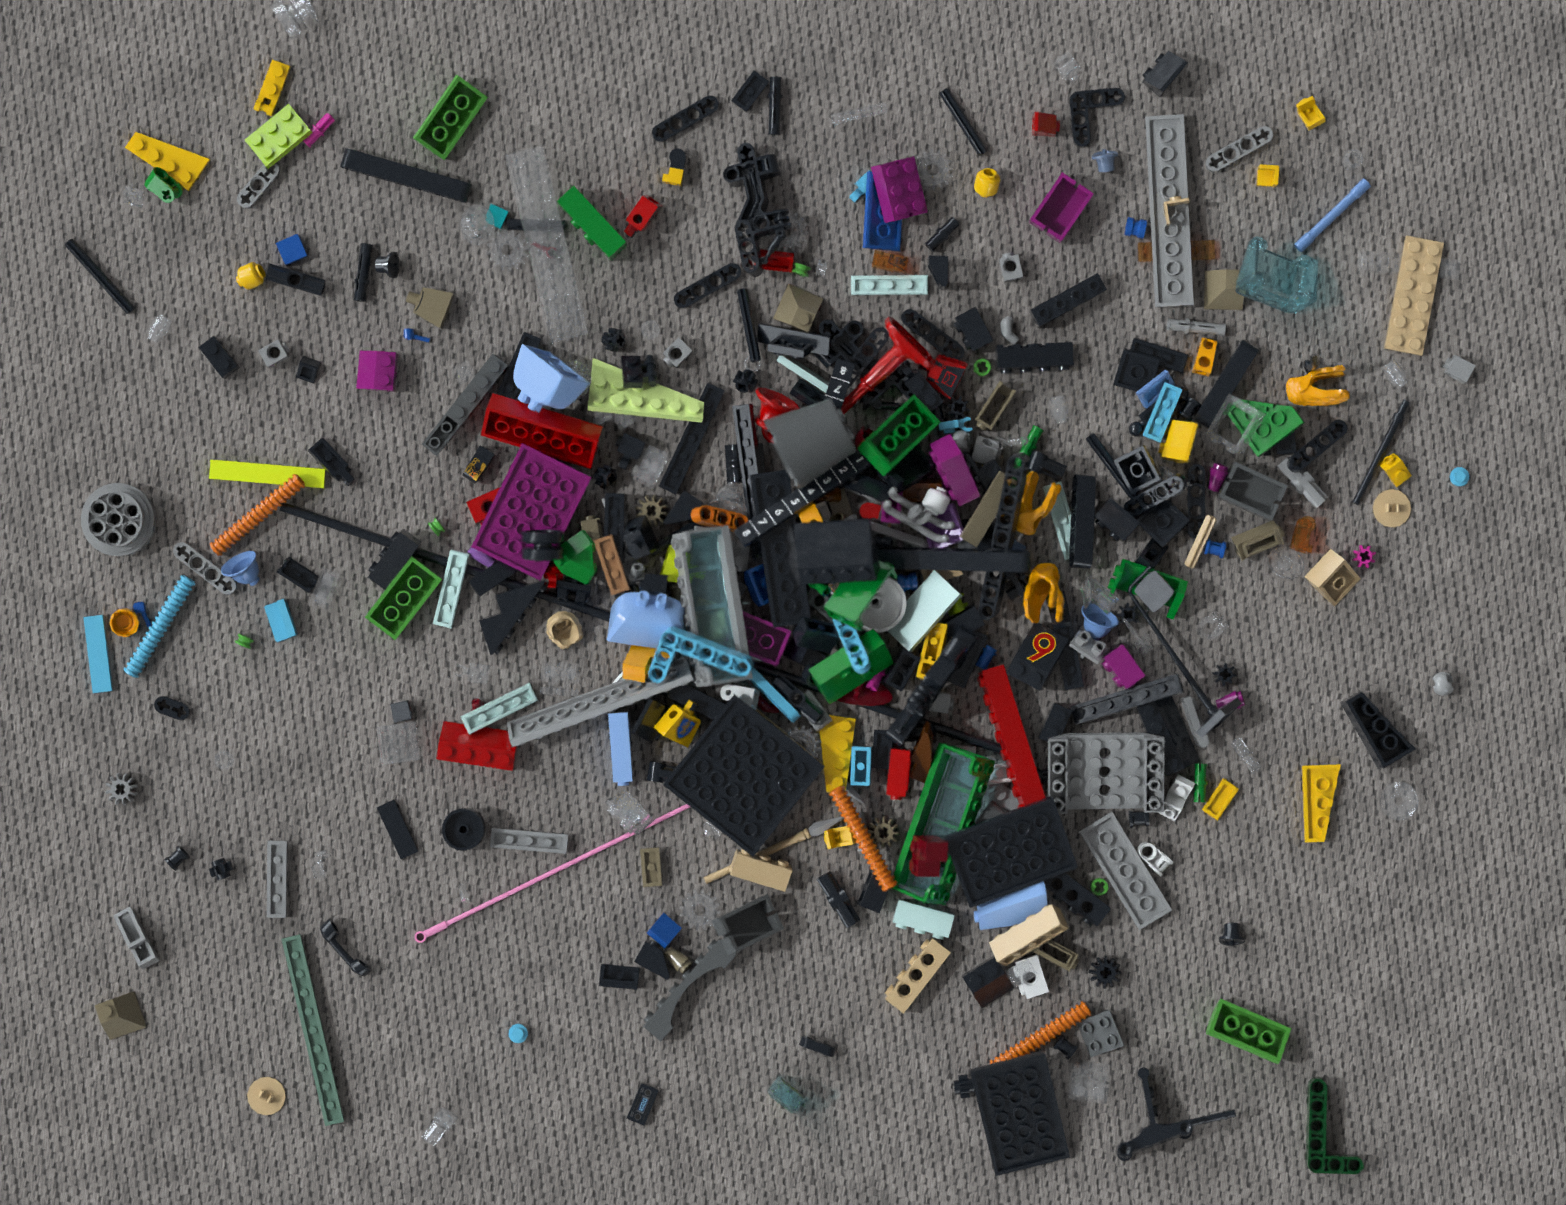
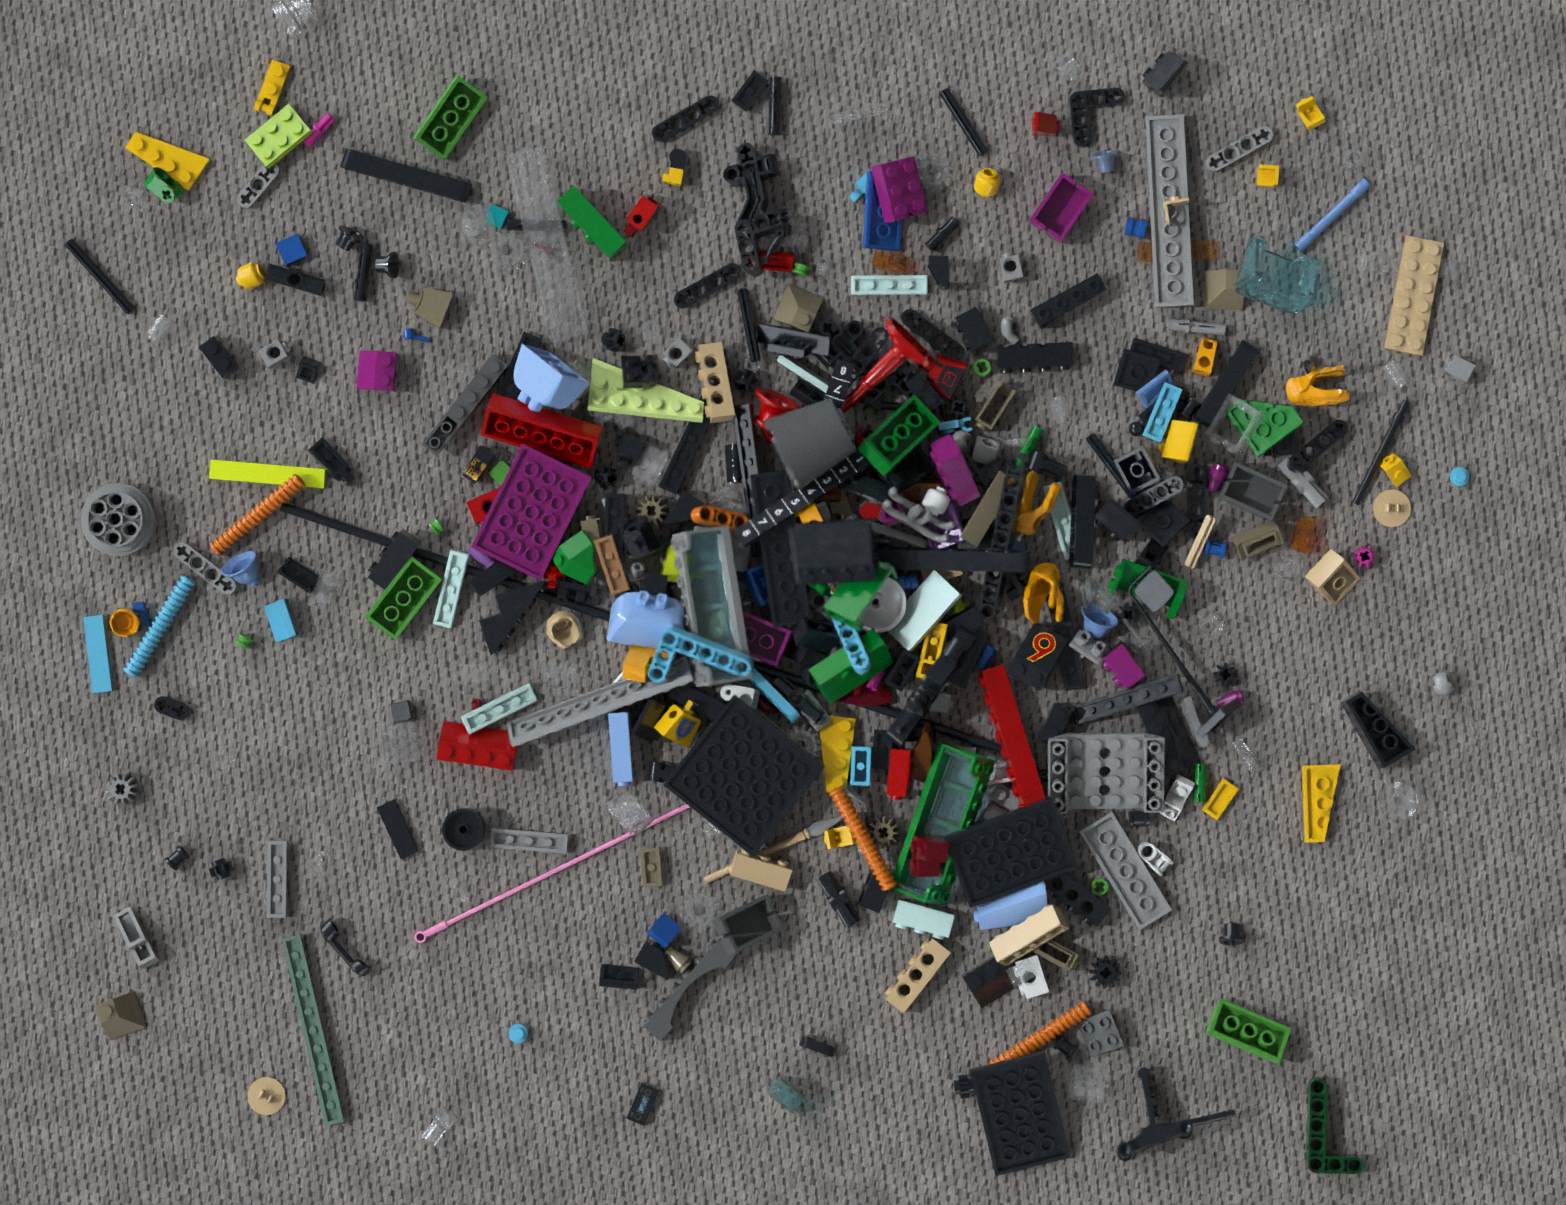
(348, 237): none -> black piece
(499, 471): none -> bright green tile
(543, 548): black wheel -> none
(714, 353): none -> tan brick

